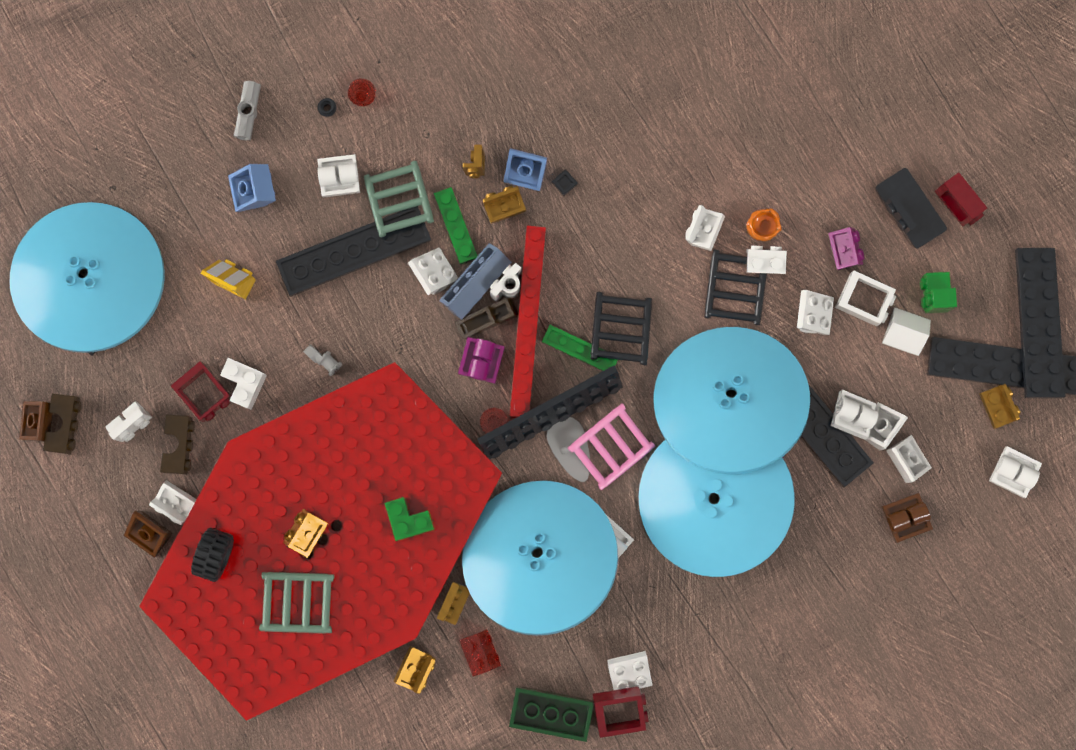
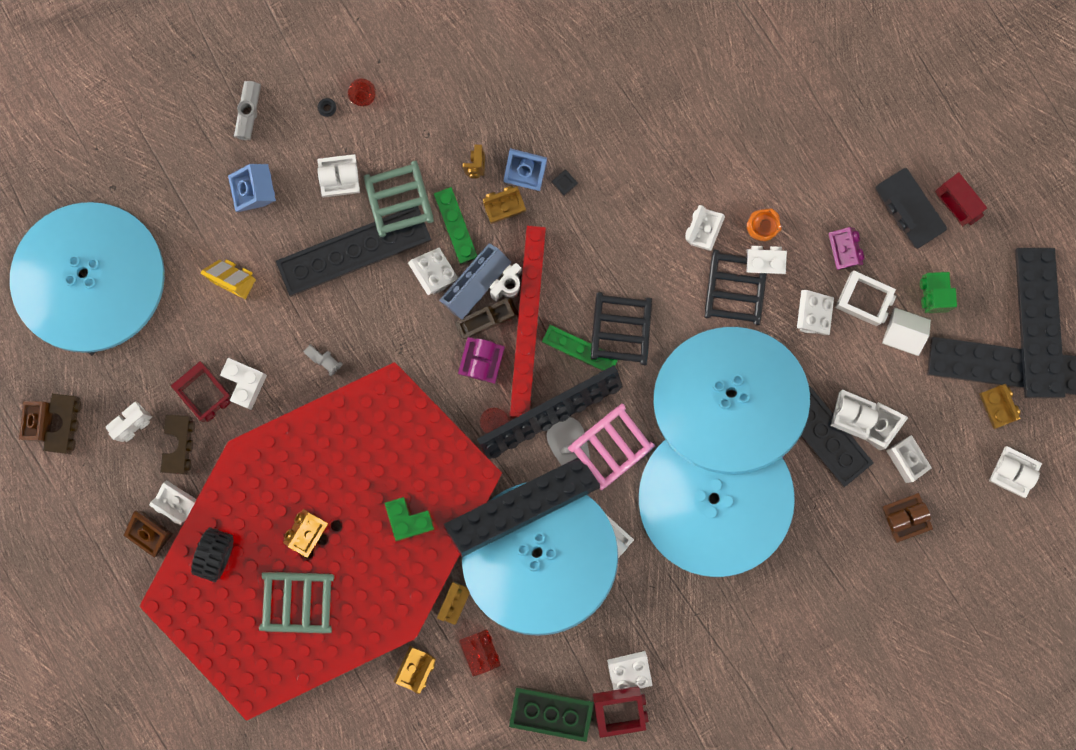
(521, 506): none -> black plate

